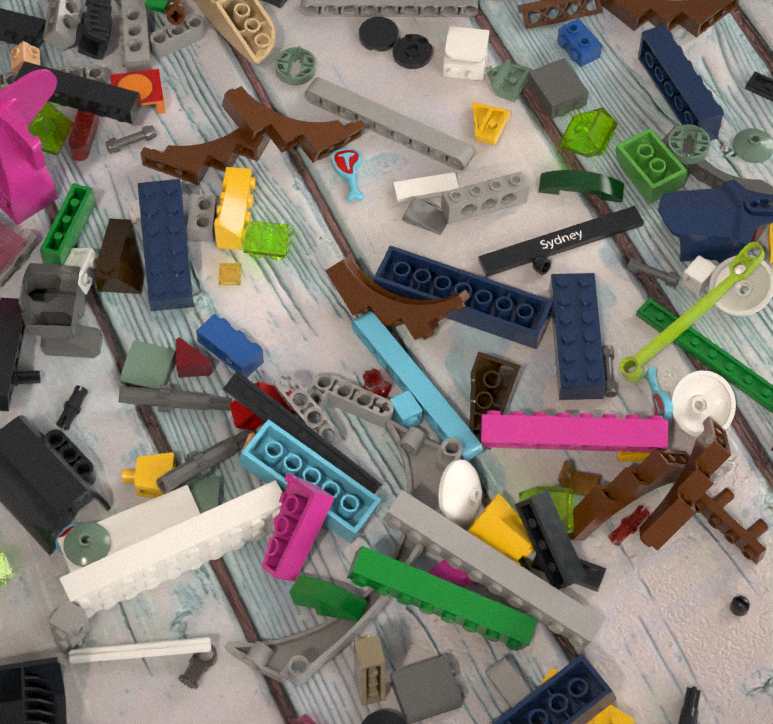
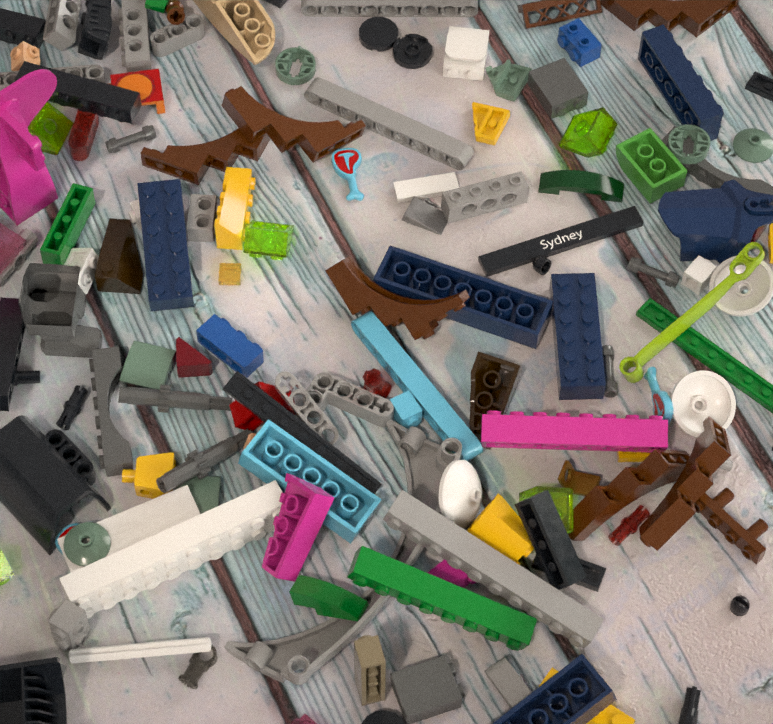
(116, 449): none -> dark grey arch

